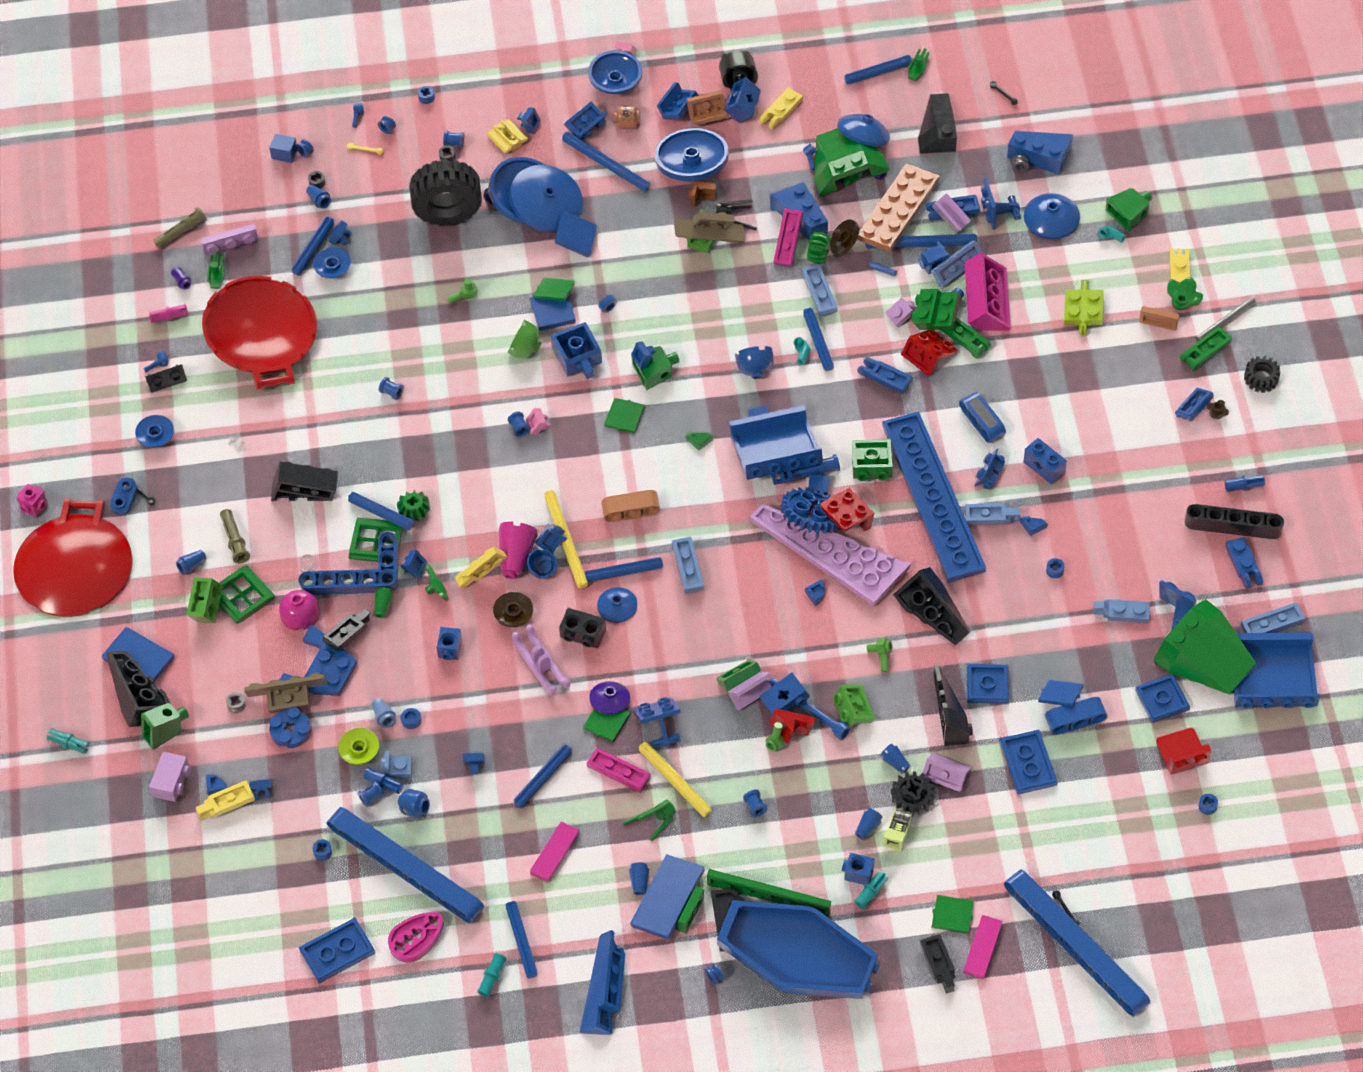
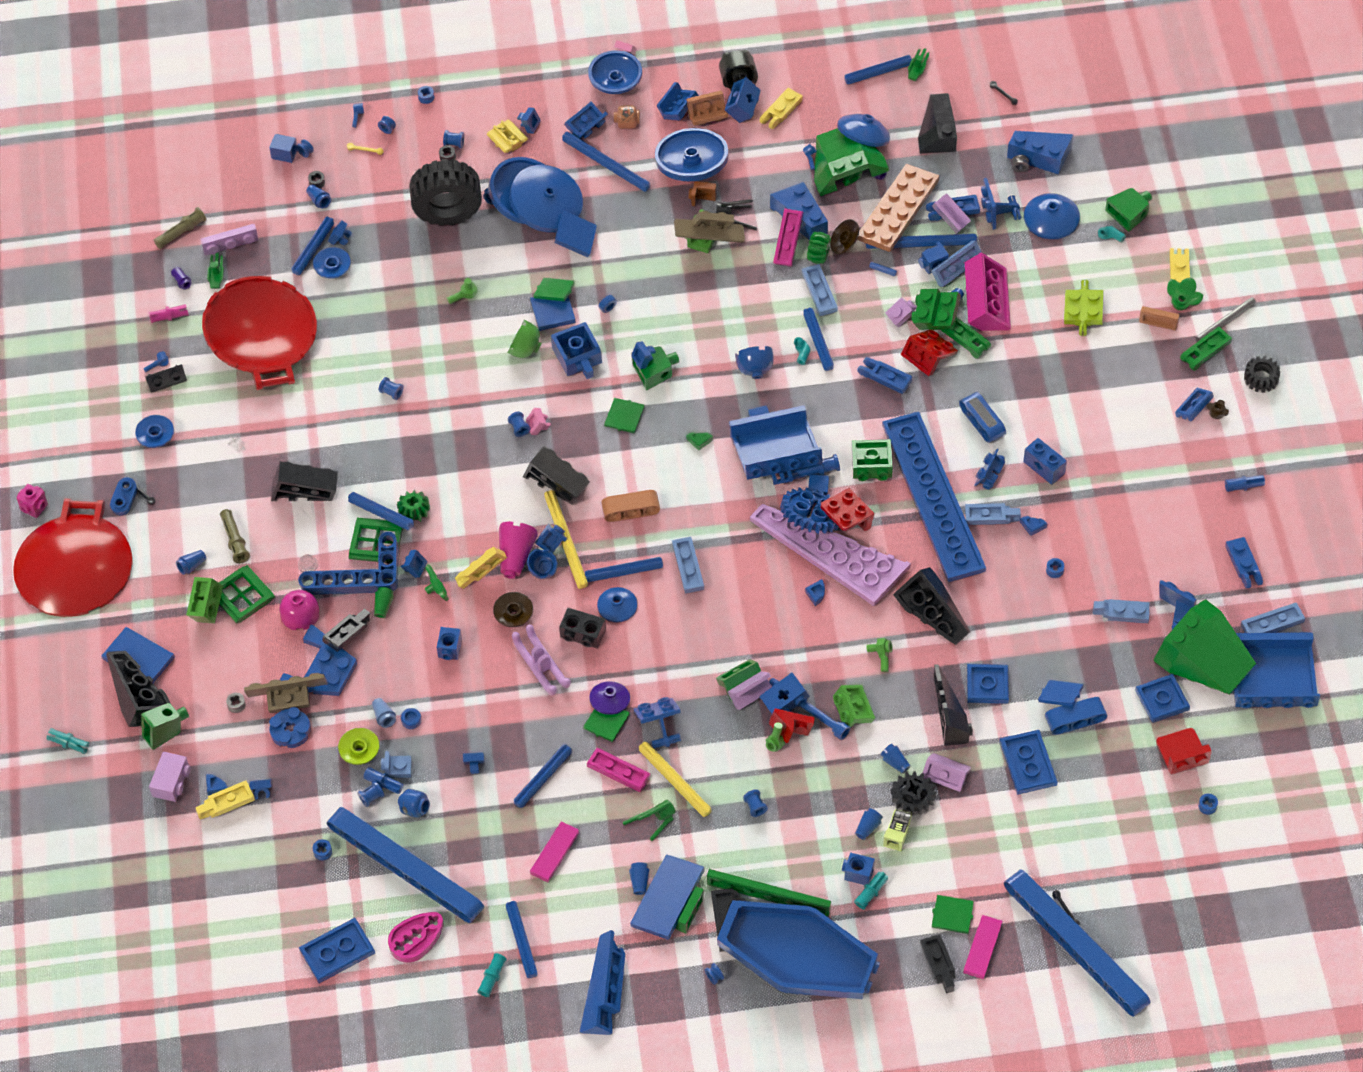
(556, 475): none -> black wedge
(1243, 521): black beam -> none

